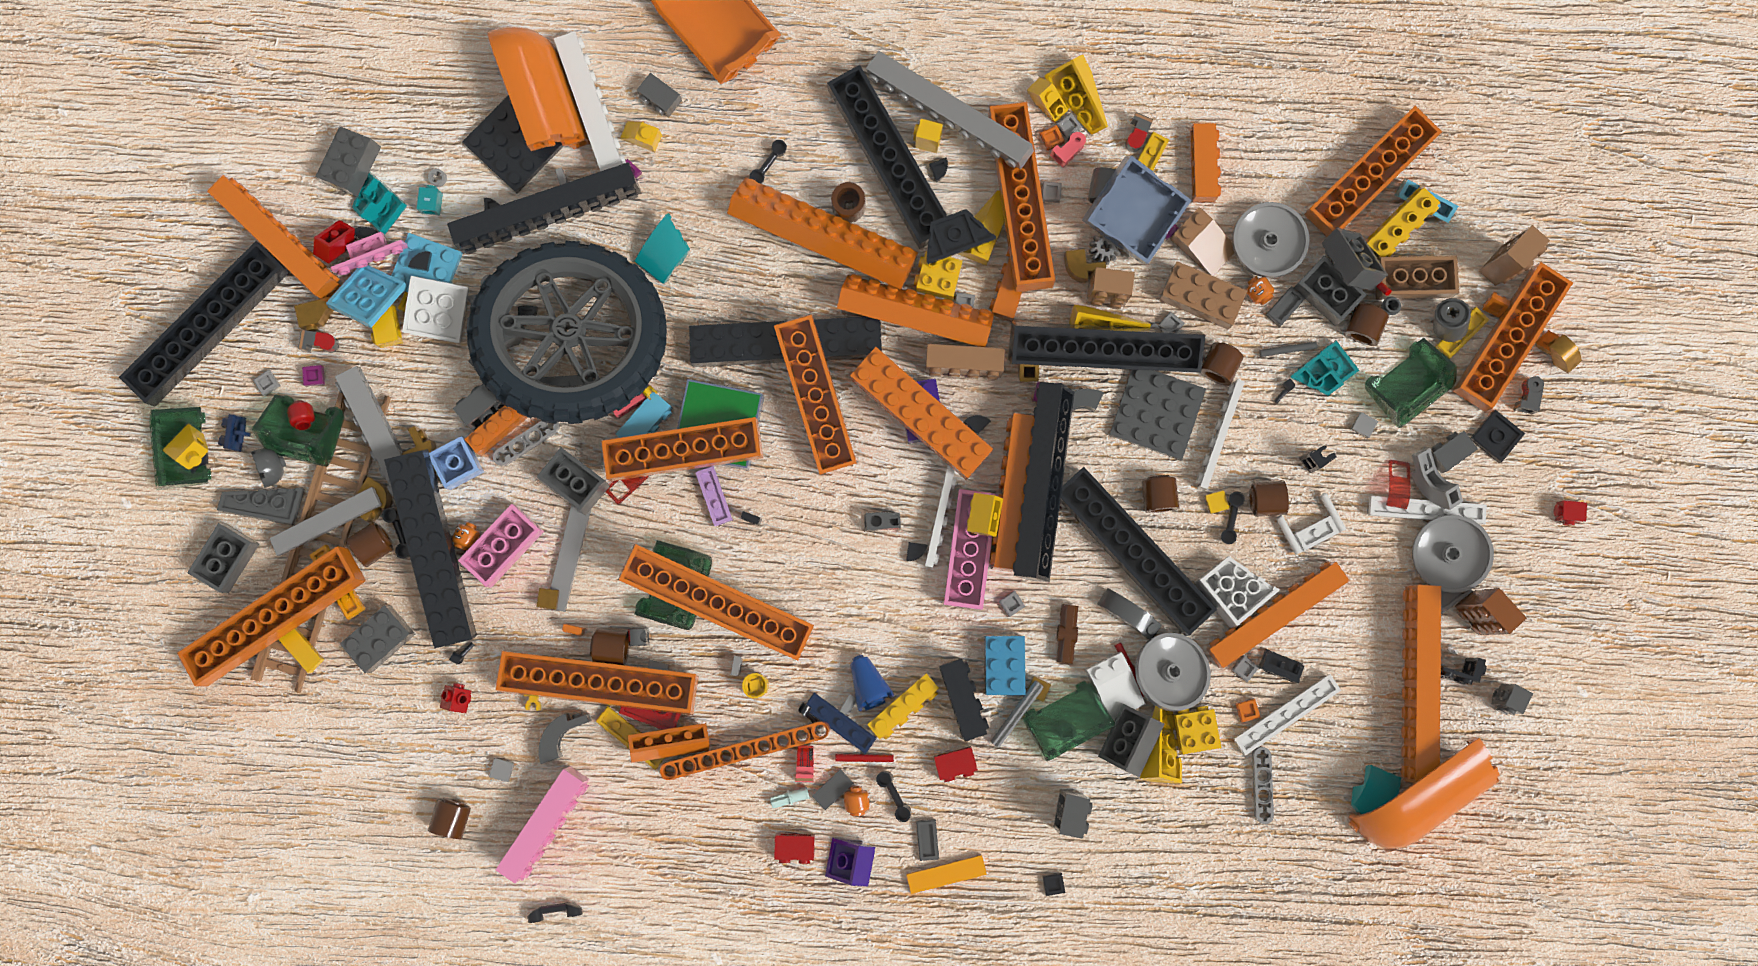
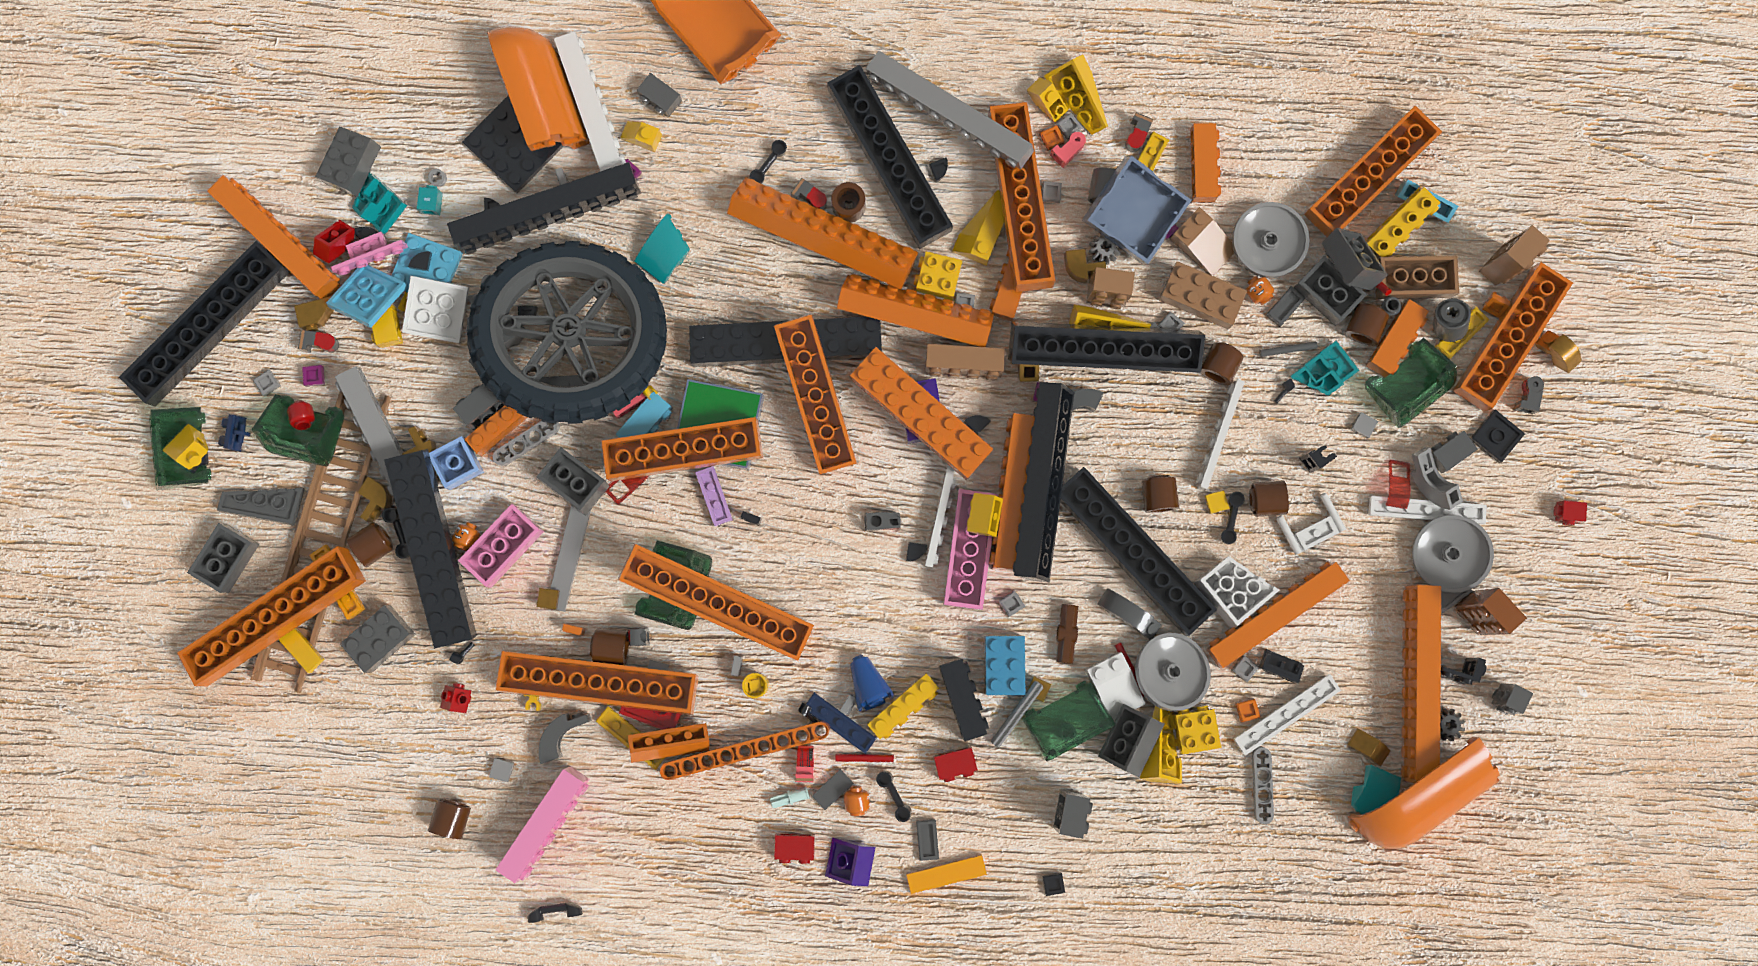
(268, 466): dark grey cylinder -> none
(325, 521): light grey tile -> none
(809, 194): none -> leg
(927, 135): yellow brick -> none
(955, 235): black wing -> none
(1157, 412): dark grey plate -> none
(1369, 747): none -> pearl gold slope
(1397, 338): none -> orange brick
(1455, 724): none -> dark grey gear

